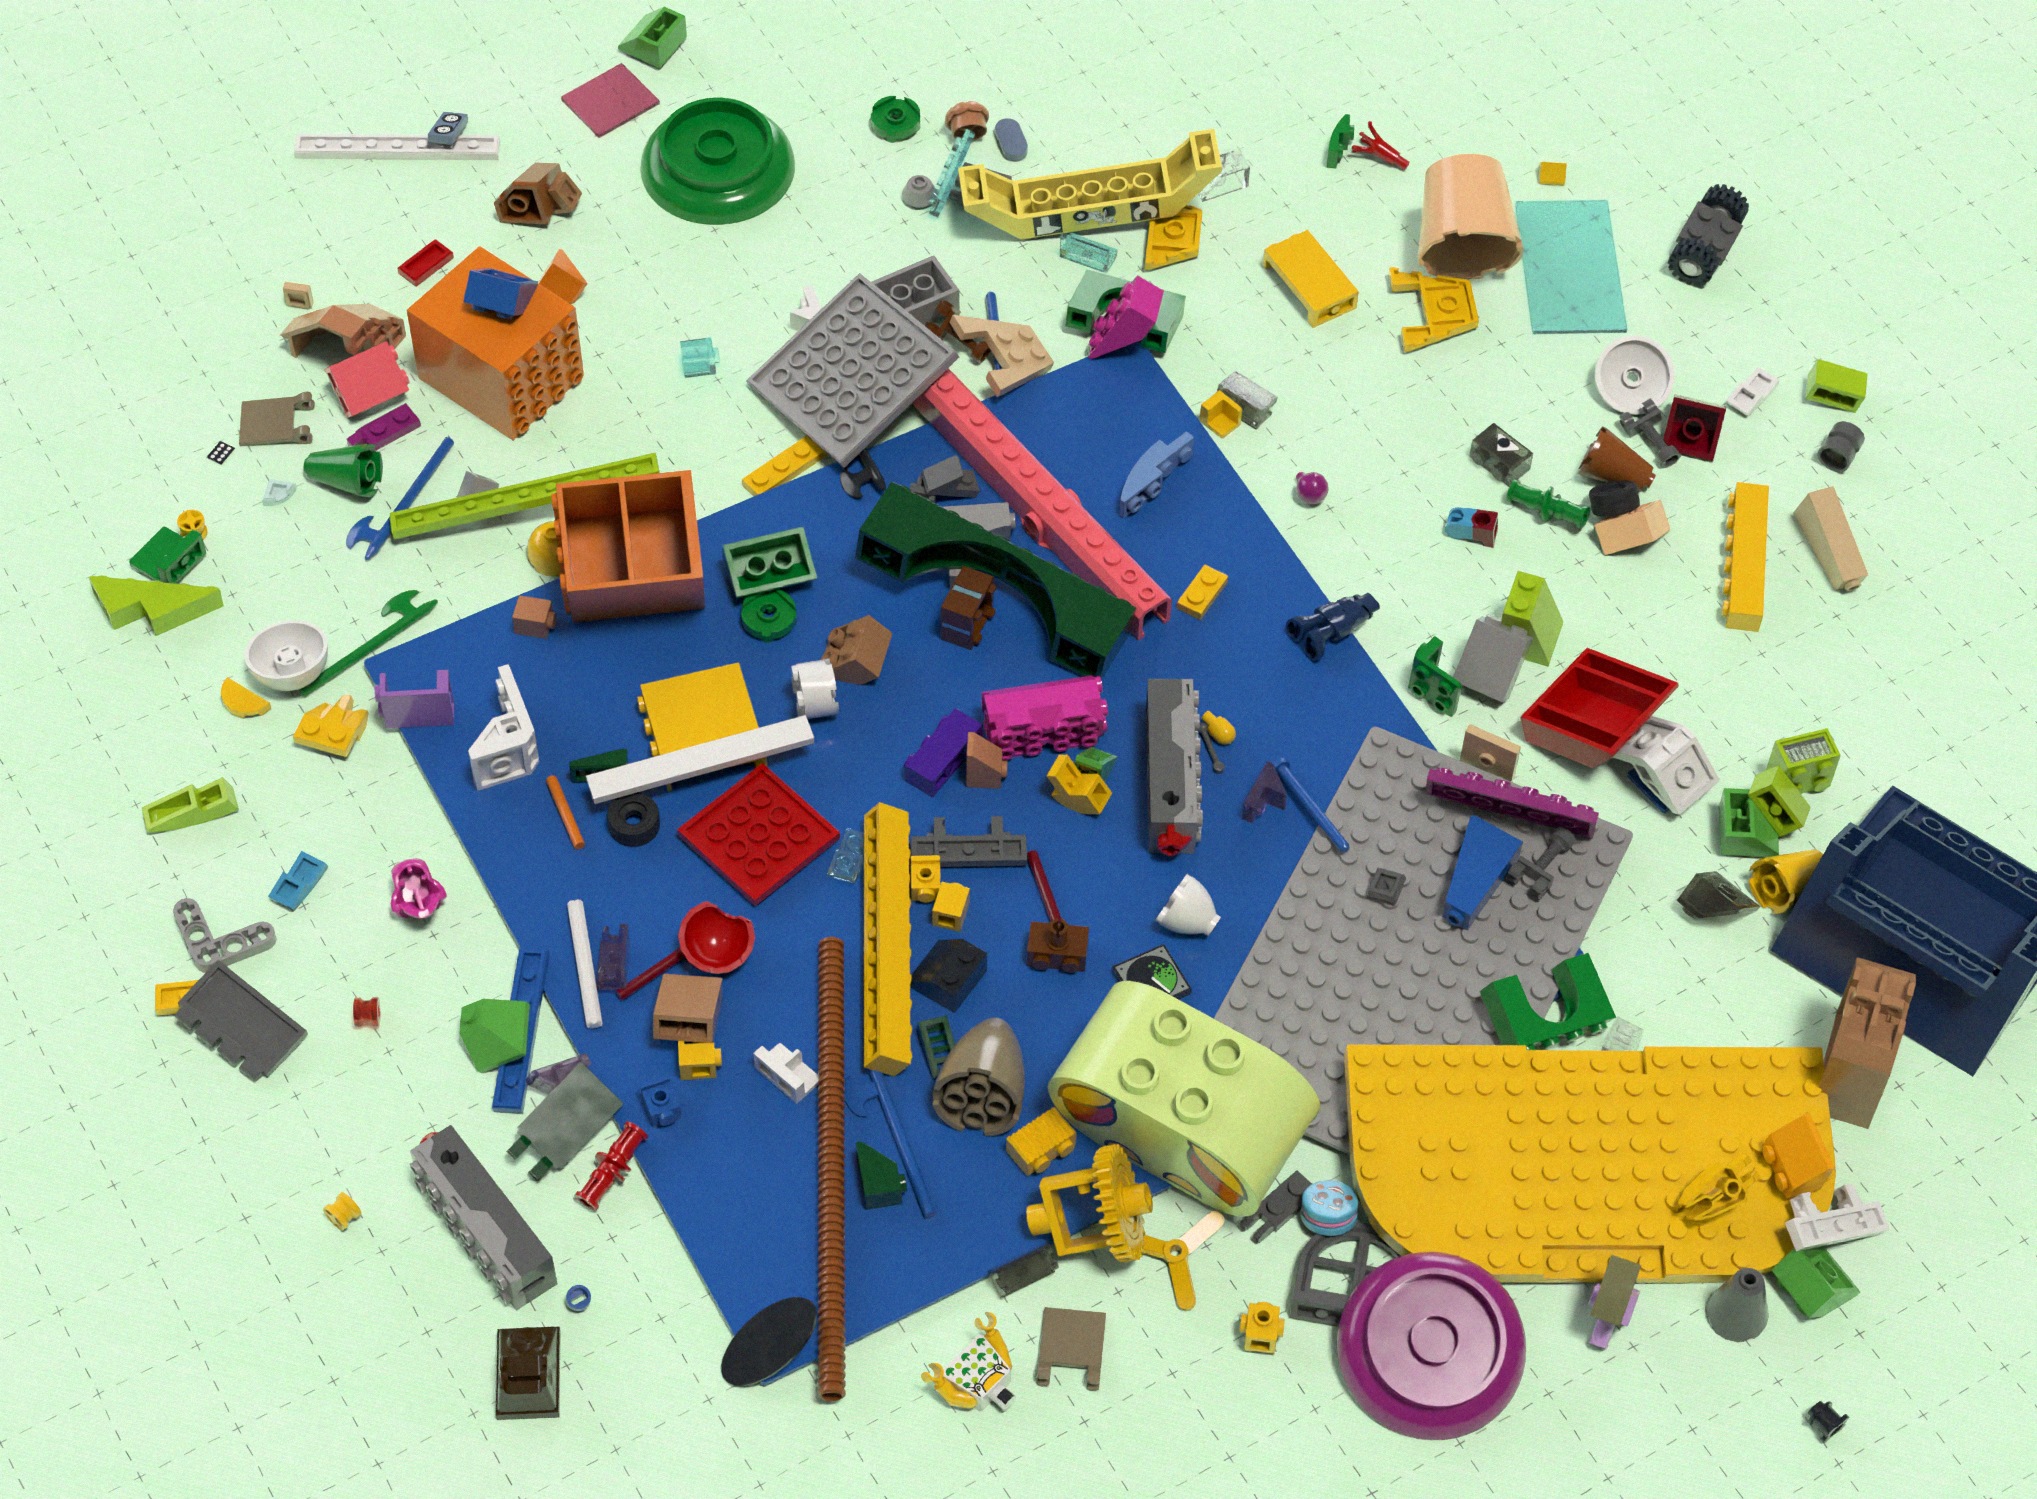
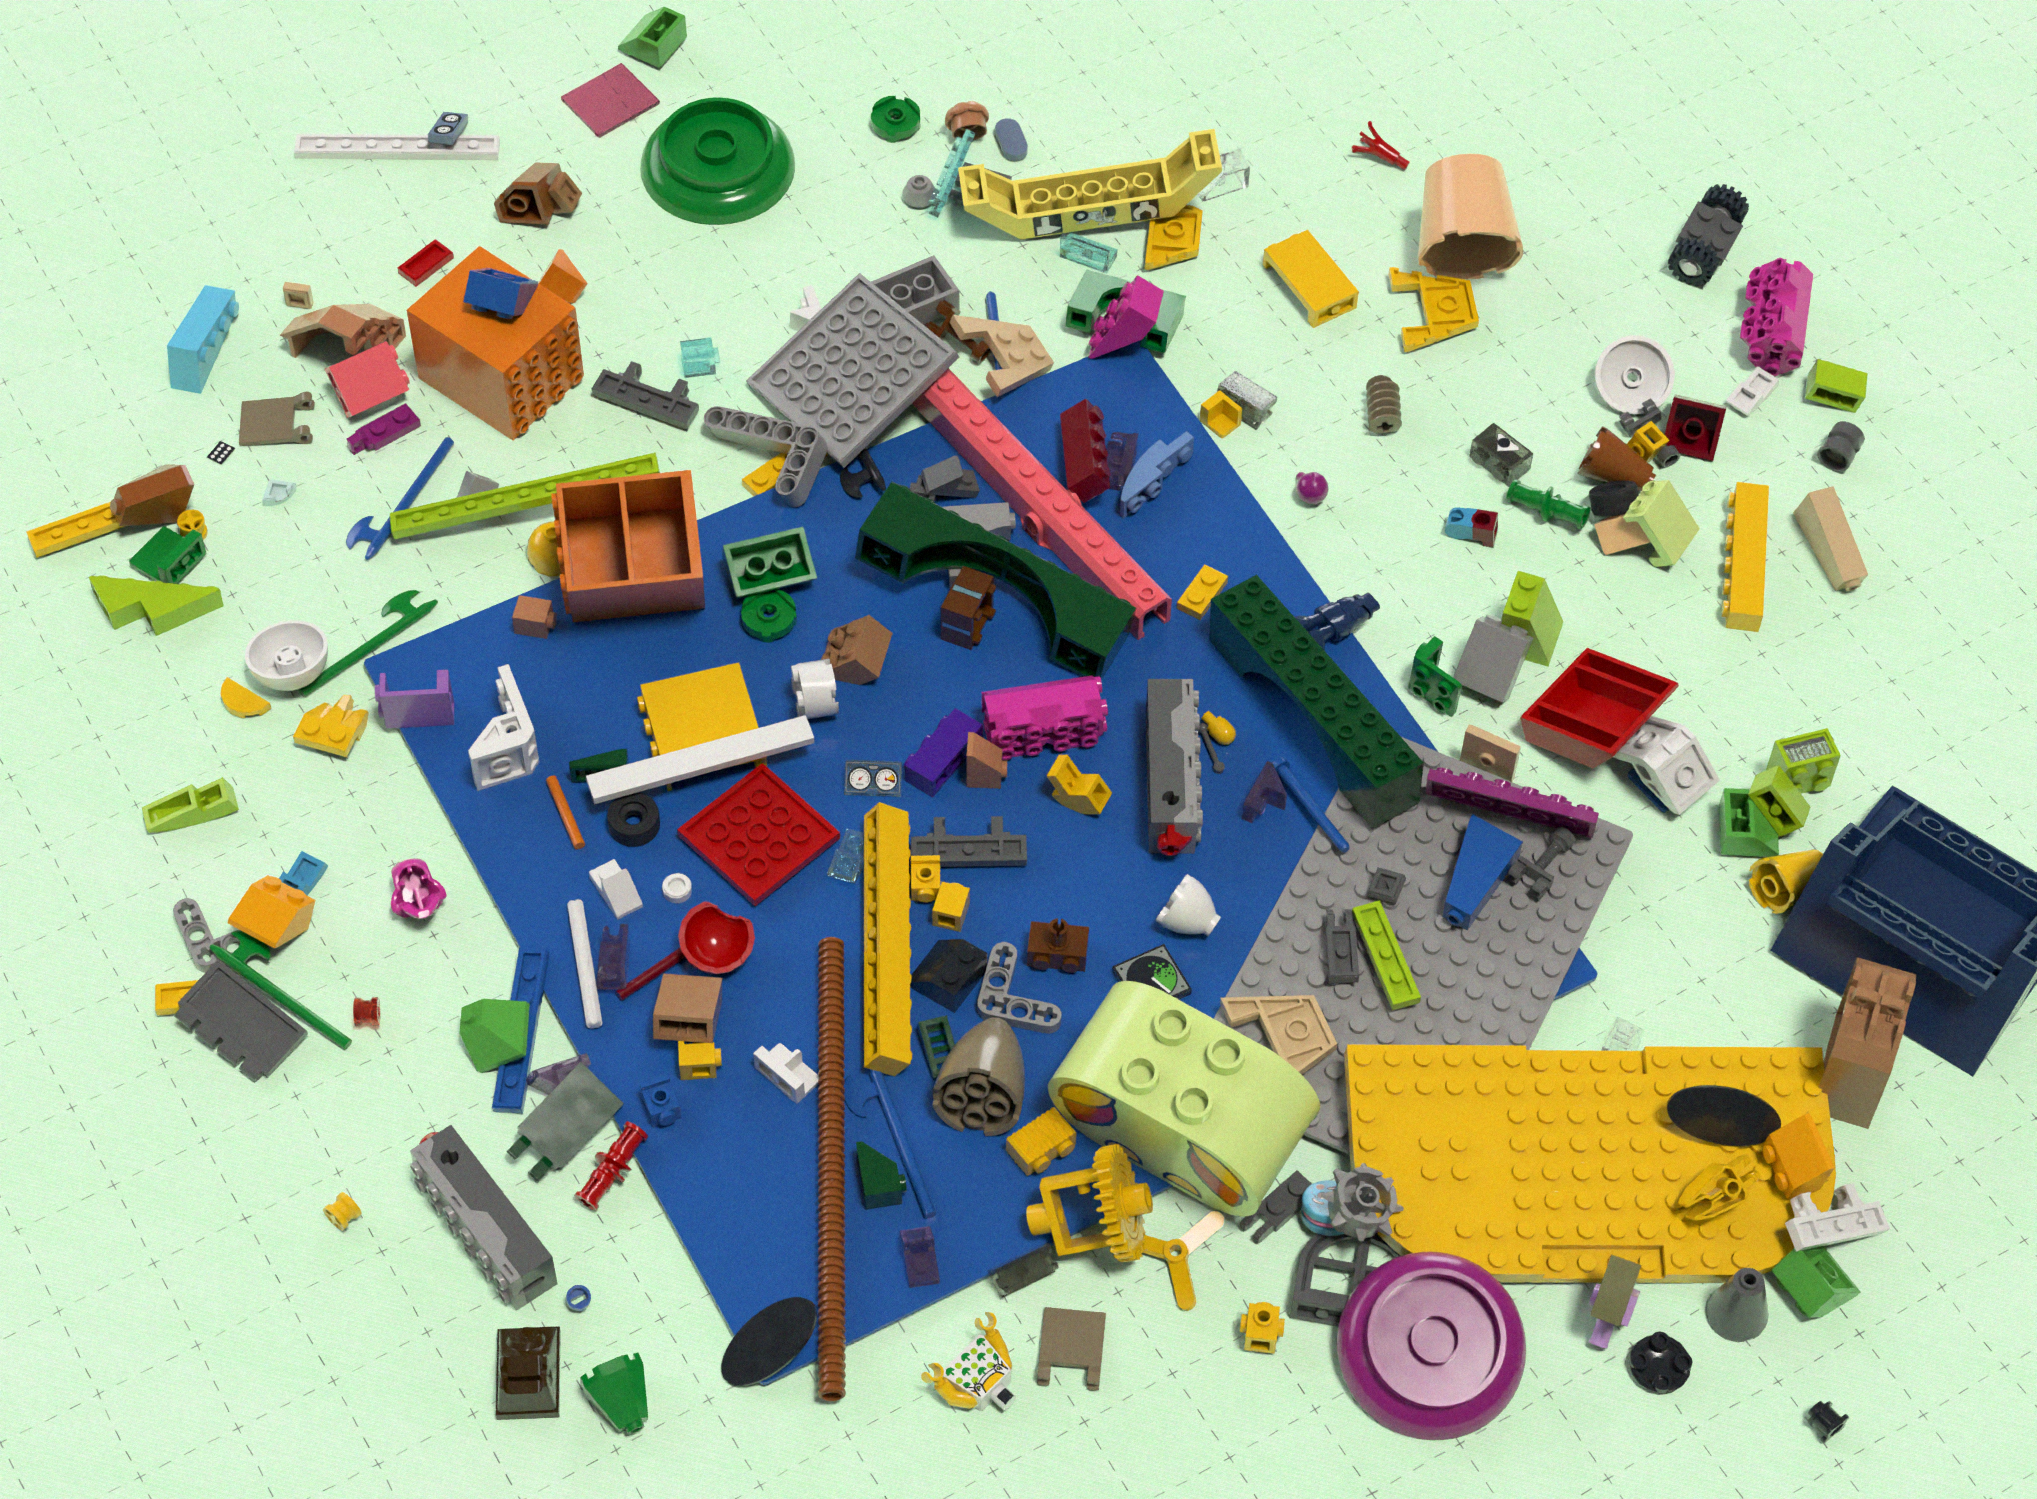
(72, 530): none -> yellow plate
(153, 497): none -> dark orange slope
(200, 338): none -> medium azure wedge
(251, 946): none -> green piece
(273, 912): none -> light orange slope
(347, 468): green cone -> none
(616, 888): none -> white slope
(619, 1392): none -> green cone
(629, 392): none -> dark grey hinge
(677, 888): none -> white tile
(779, 437): none -> light grey beam
(873, 778): none -> slope
(920, 1256): none -> clear purple slope
(1000, 996): none -> light grey beam
(1043, 885): dark red bar -> none
(1085, 450): none -> dark red brick
(1095, 762): bright green slope -> none
(1121, 458): none -> clear purple hinge
(1290, 1023): none -> tan wing
(1339, 140): green slope -> none
(1341, 949): none -> dark grey hinge
(1356, 1200): none -> light grey brick
(1366, 753): none -> dark green arch
(1383, 405): none -> dark tan piece
(1386, 955): none -> lime plate
(1552, 173): yellow slope -> none
(1570, 267): clear light blue piece -> none
(1585, 1007): green arch -> none
(1643, 445): none -> yellow brick
(1660, 1363): none -> black dish
(1663, 521): none -> yellowish green panel
(1712, 896): clear smoke slope -> none
(1723, 1115): none -> black shield
(1779, 315): none -> dark pink brick

